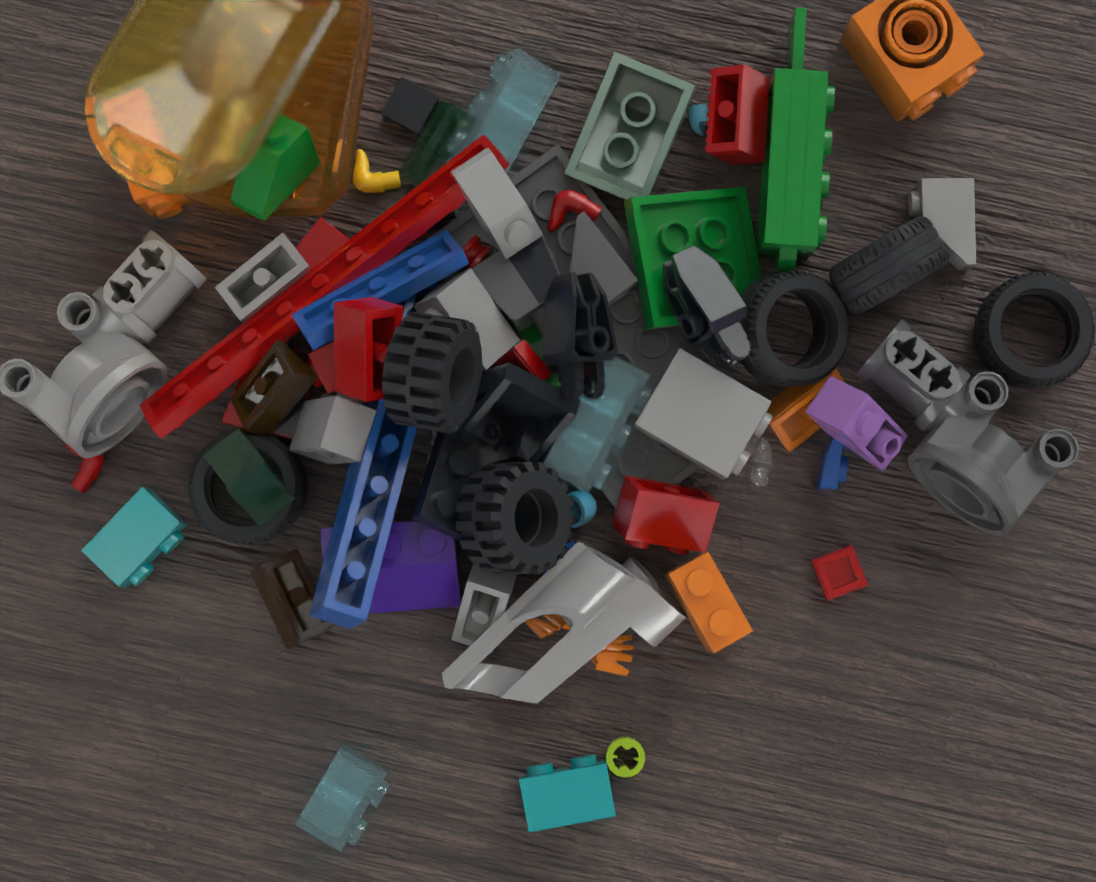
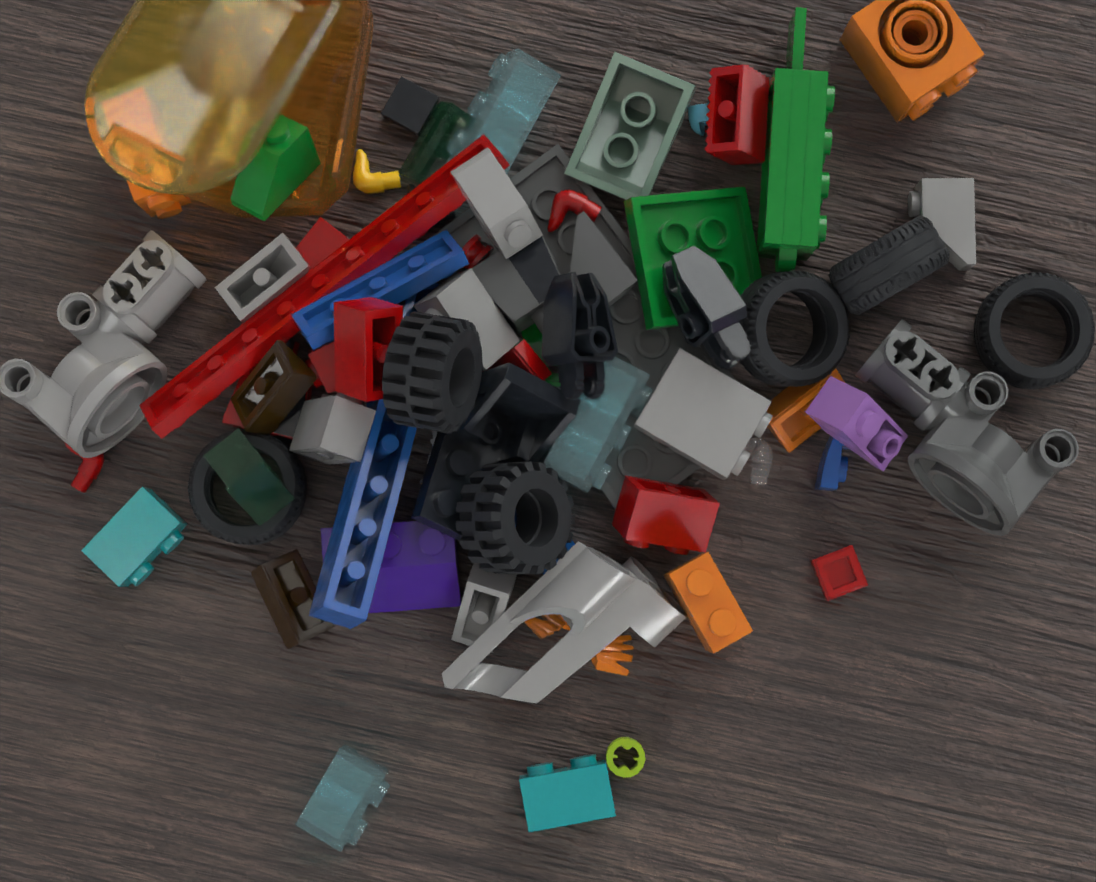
(583, 508): medium azure hinge -> none

